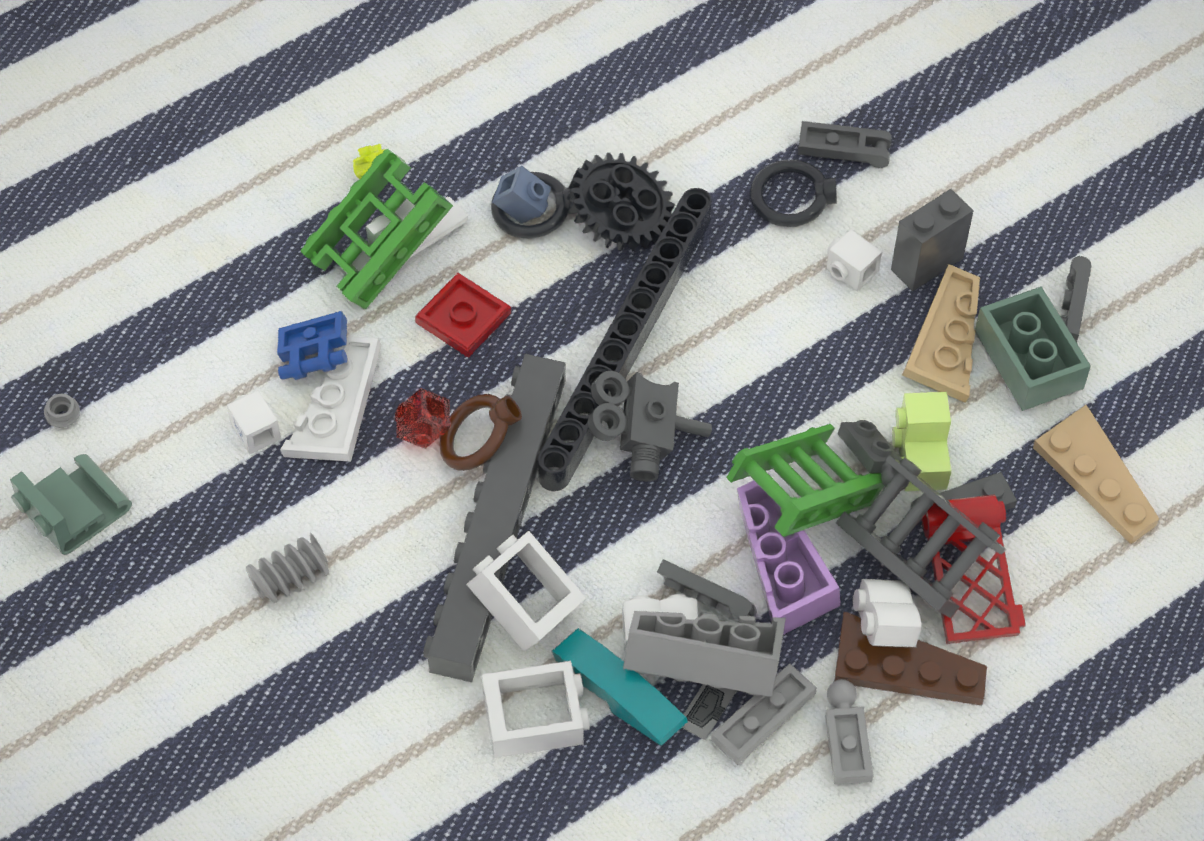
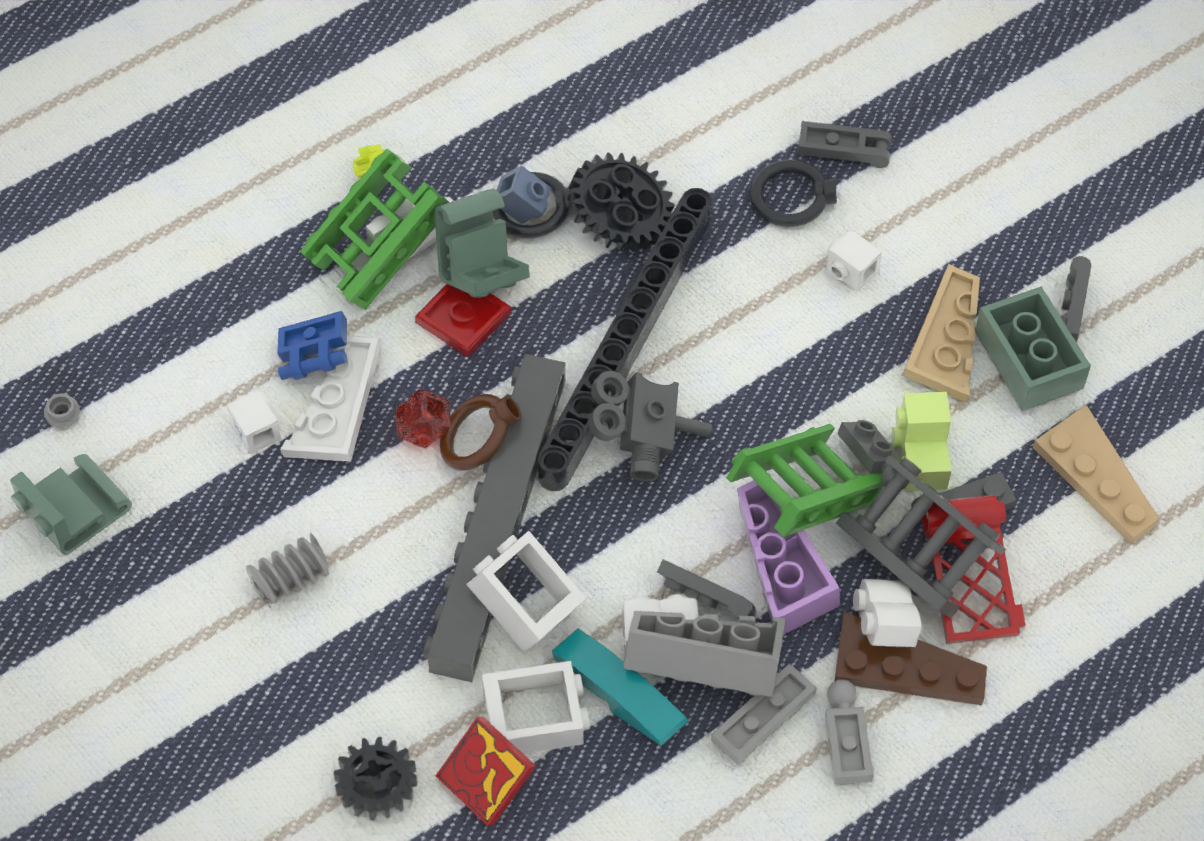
(375, 761): none -> black gear
(474, 246): none -> sand green piece
(485, 771): none -> tile
(707, 709): sticker -> none
(931, 239): dark grey brick -> none

